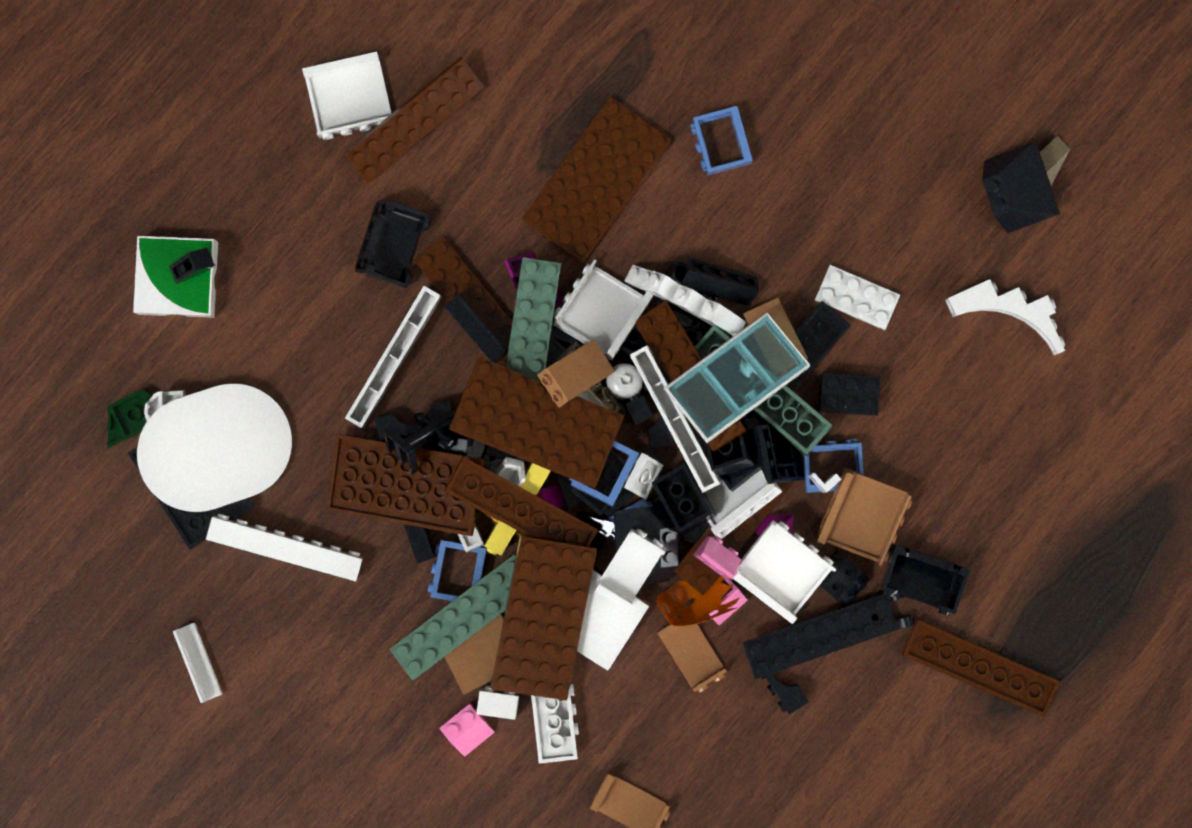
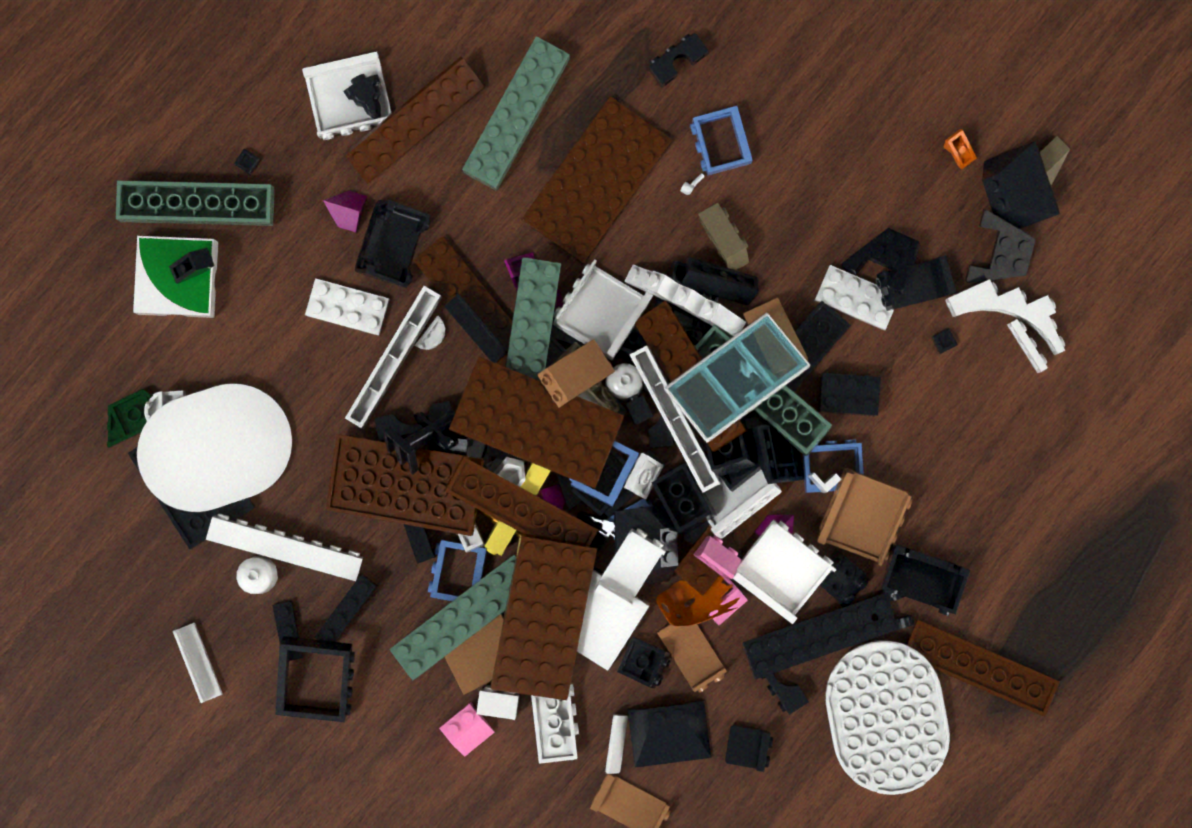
(195, 203): none -> sand green brick
(247, 161): none -> black tile
(257, 575): none -> white cylinder
(287, 625): none -> black plate
(320, 647): none -> black window
(346, 209): none -> magenta slope
(347, 307): none -> white plate
(347, 609): none -> black arch
(365, 94): none -> black rock
(432, 336): none -> white tile
(516, 113): none -> sand green brick
(616, 743): none -> white slope
(644, 663): none -> black plate
(669, 734): none -> black slope
(688, 188): none -> white hand
(689, 48): none -> black arch
(724, 236): none -> dark tan wedge
(748, 747): none -> black bracket
(887, 717): none -> white tile
(890, 251): none -> black wing
(926, 283): none -> black panel
(944, 341): none -> black tile
(960, 149): none -> orange slope
(1010, 252): none -> black wing
(1028, 345): none -> white plate

